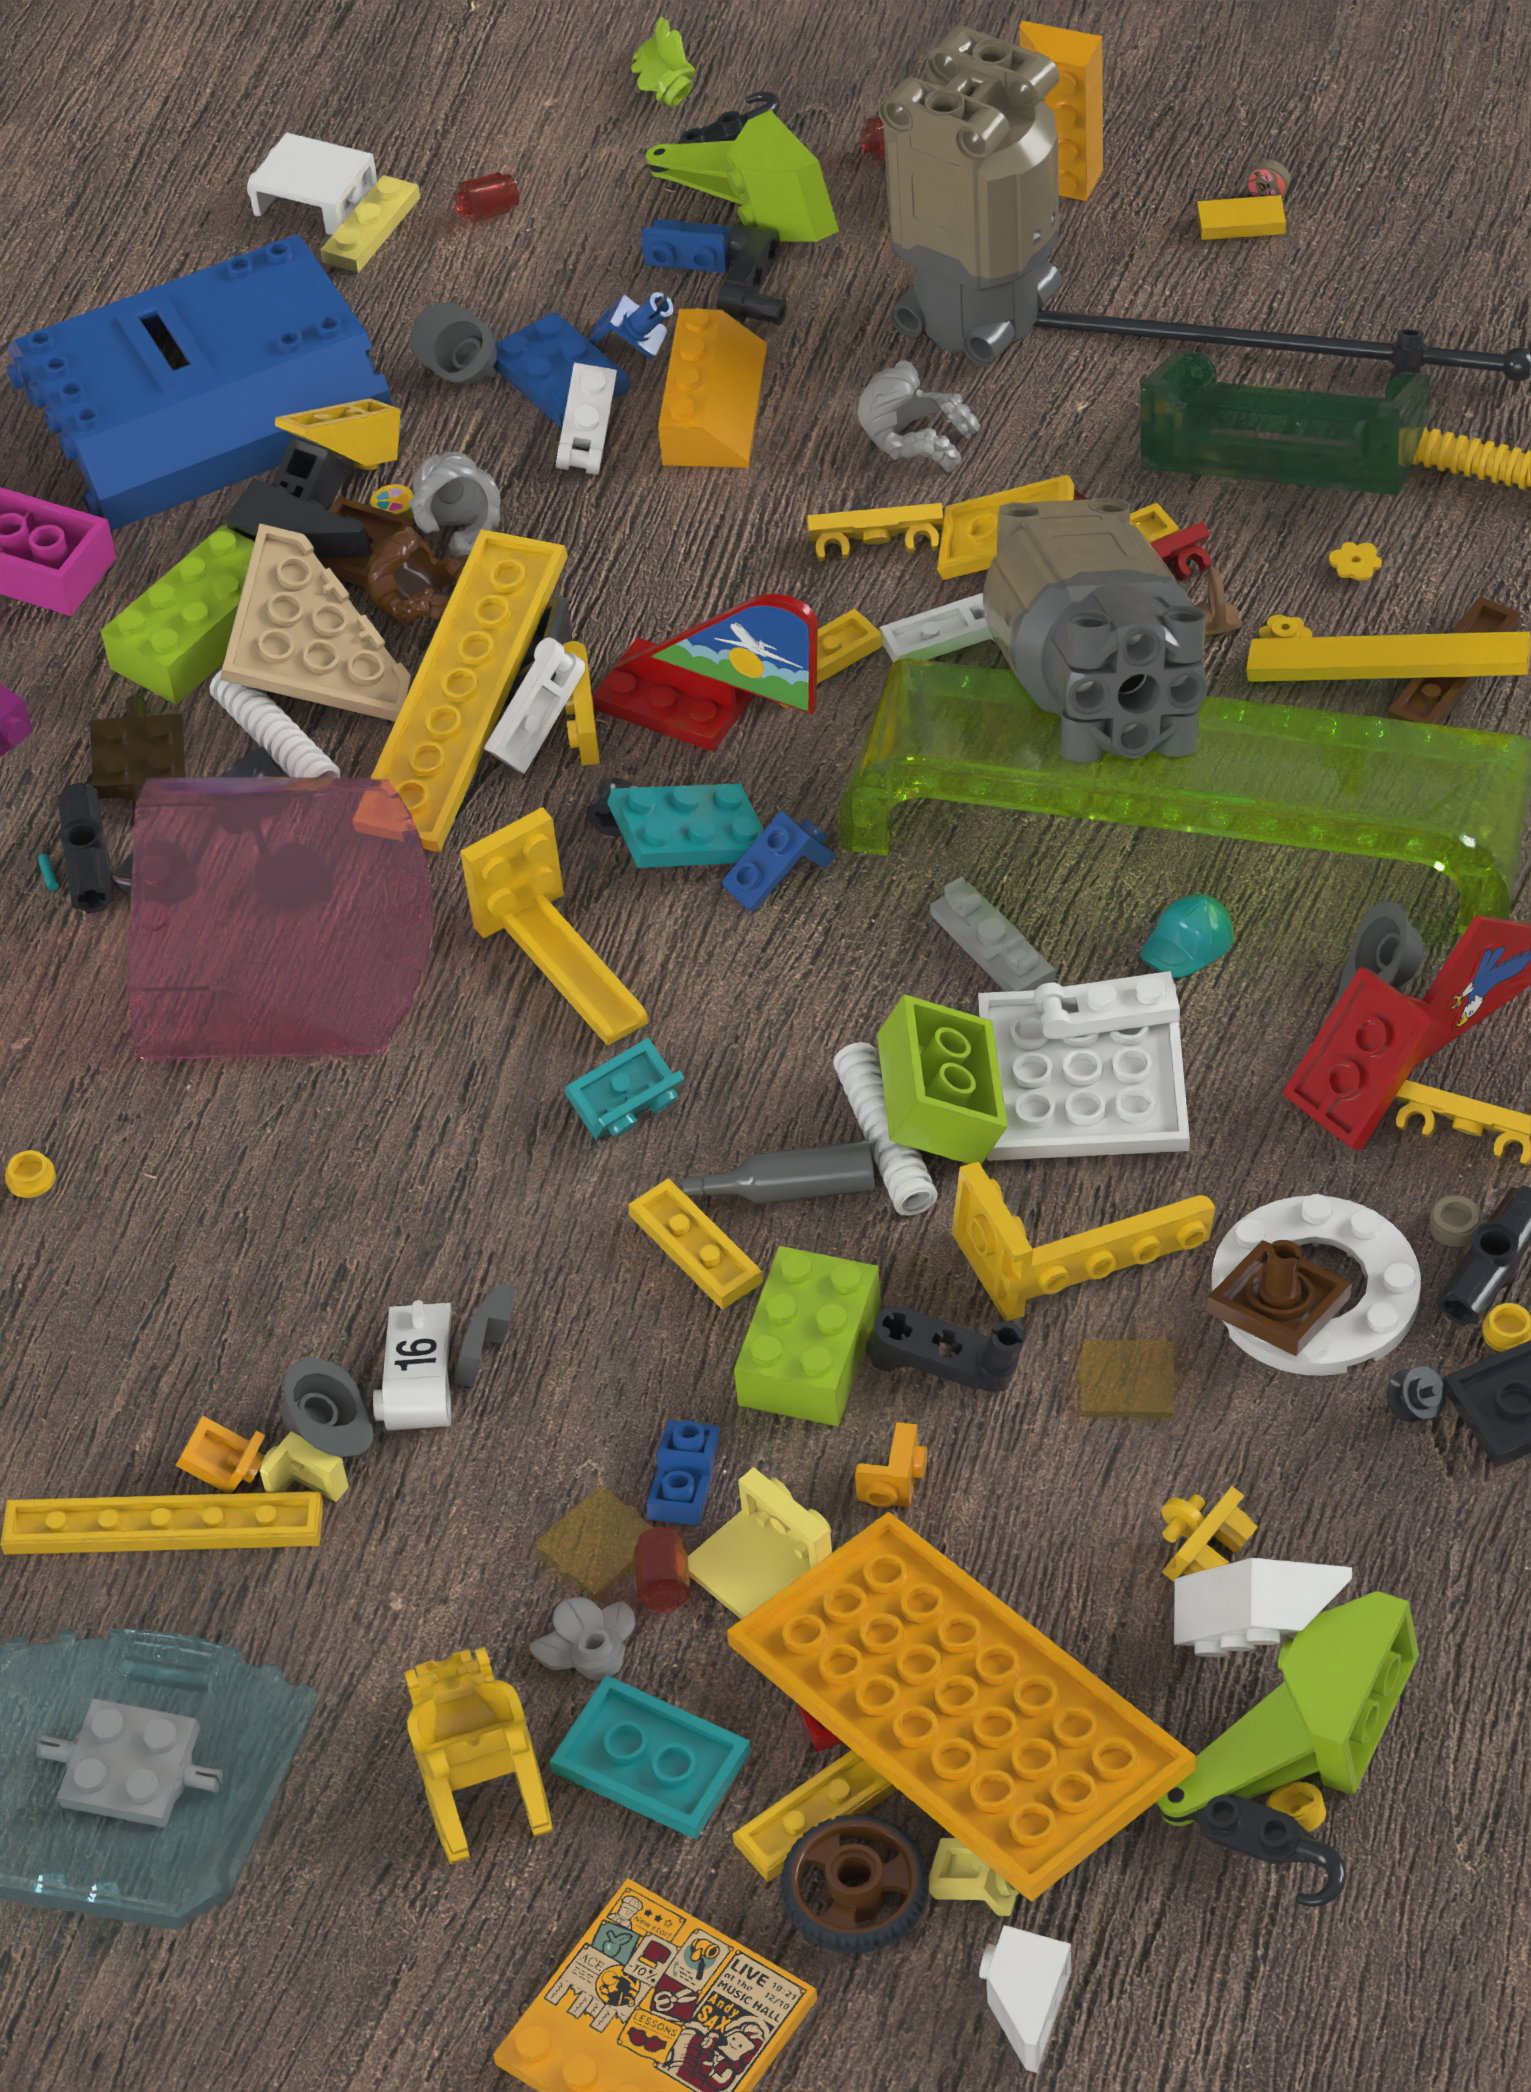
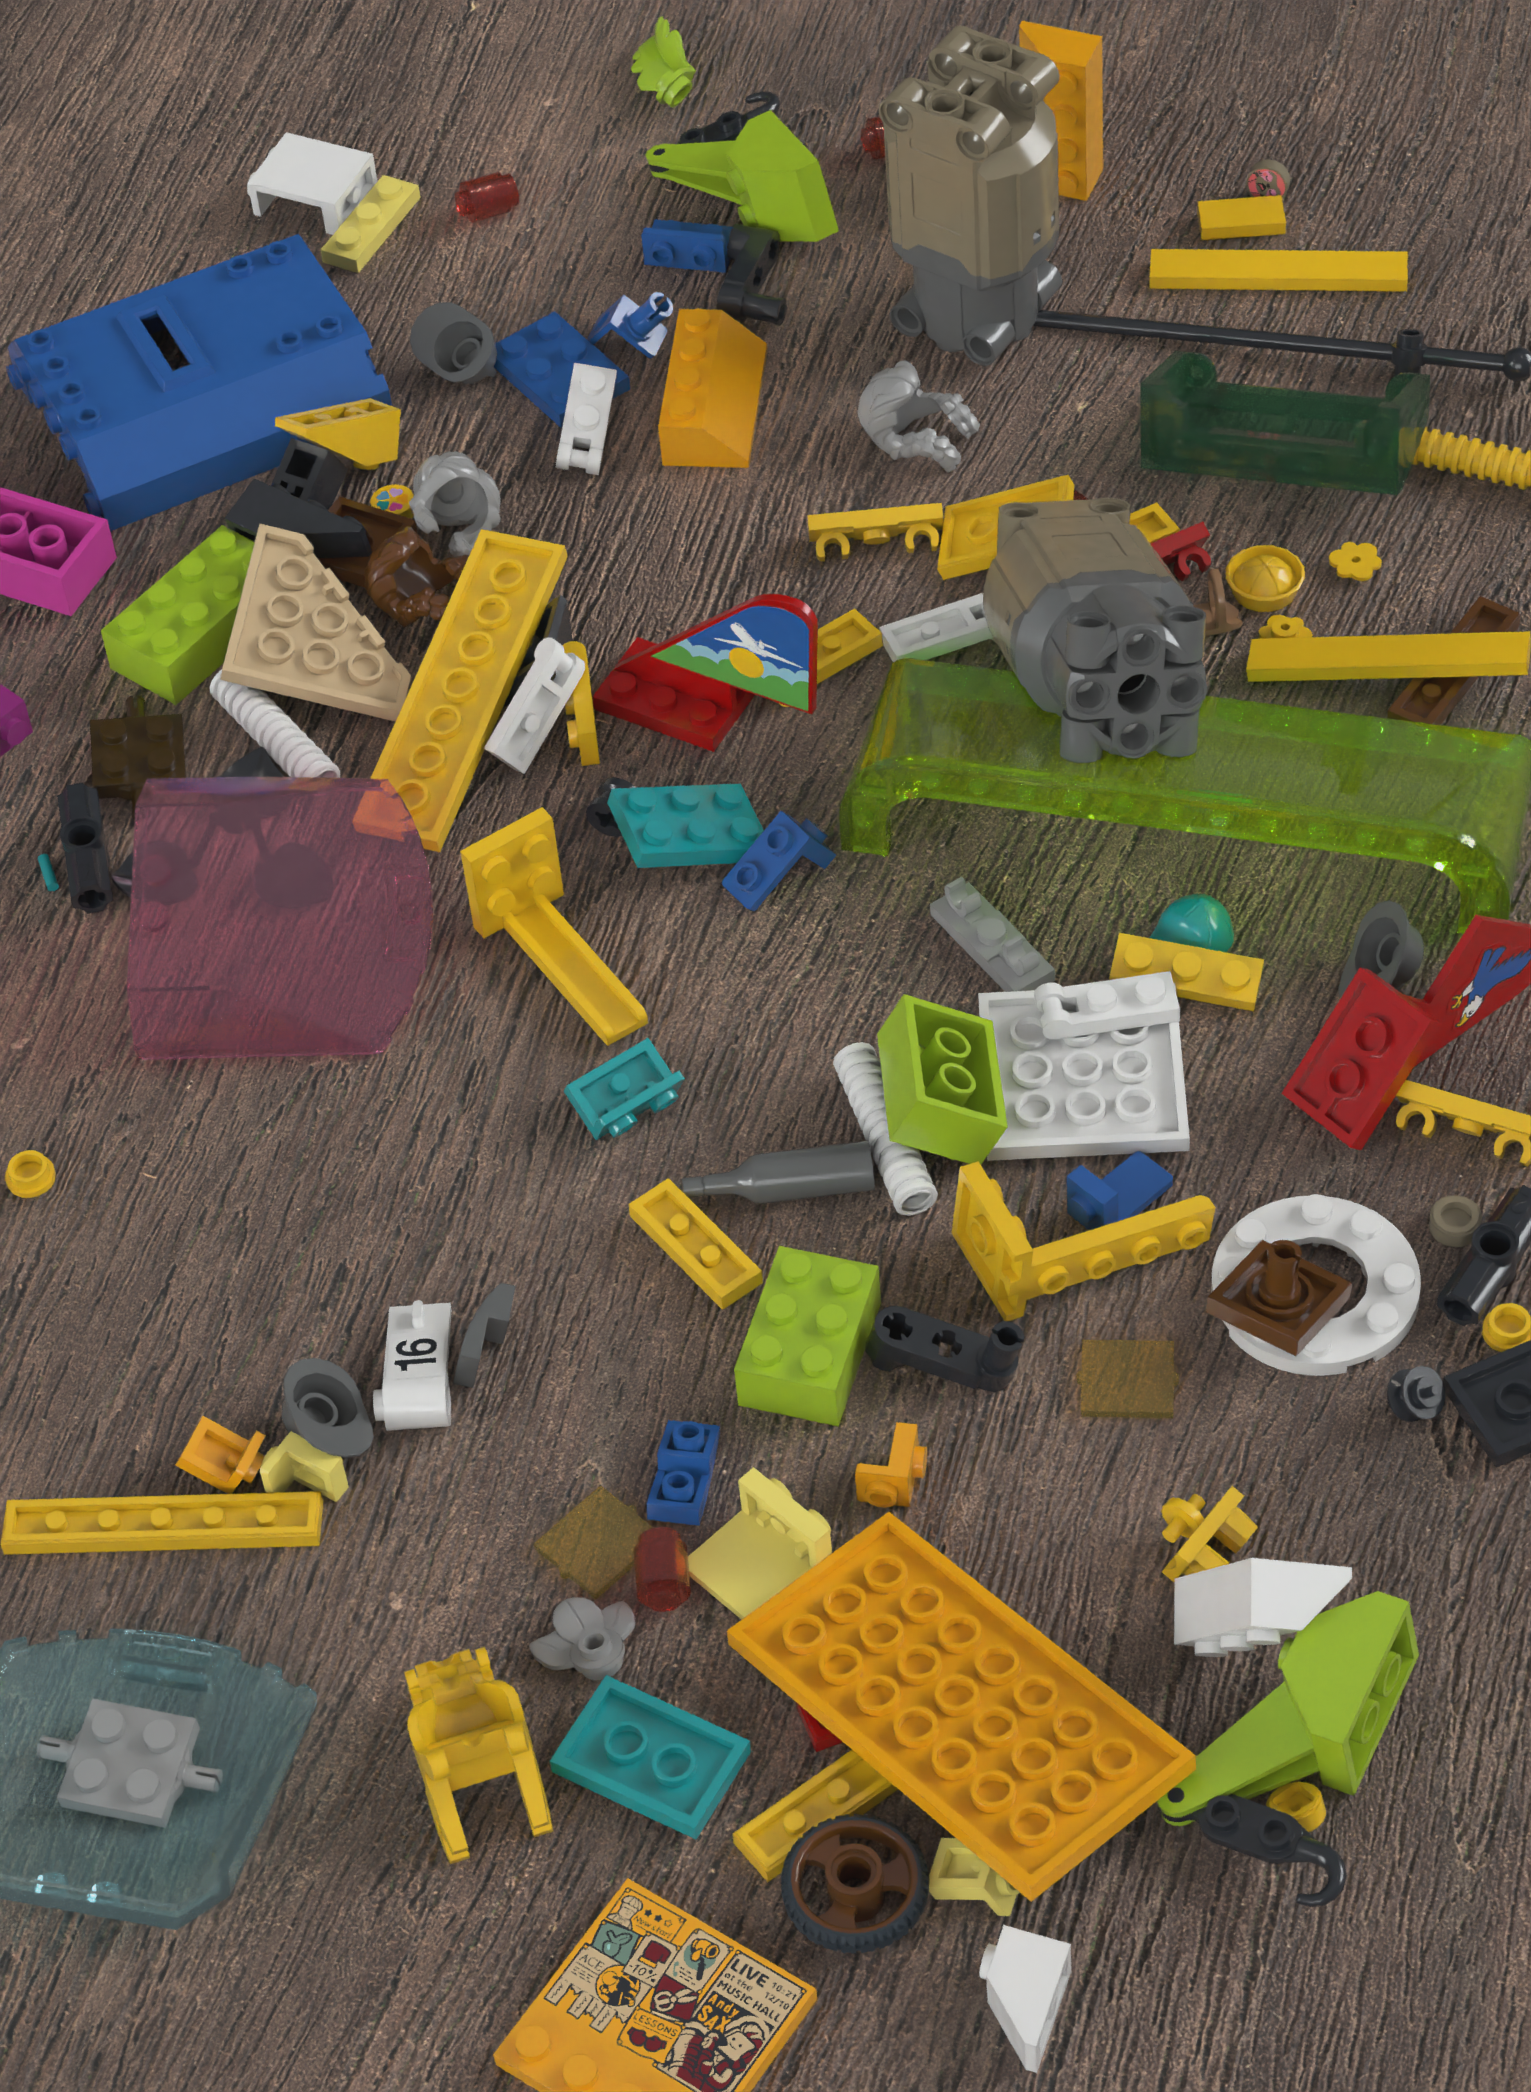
(1117, 1195): none -> blue bracket
(1196, 971): none -> yellow plate
(1264, 577): none -> yellow hat
(1279, 270): none -> yellow tile

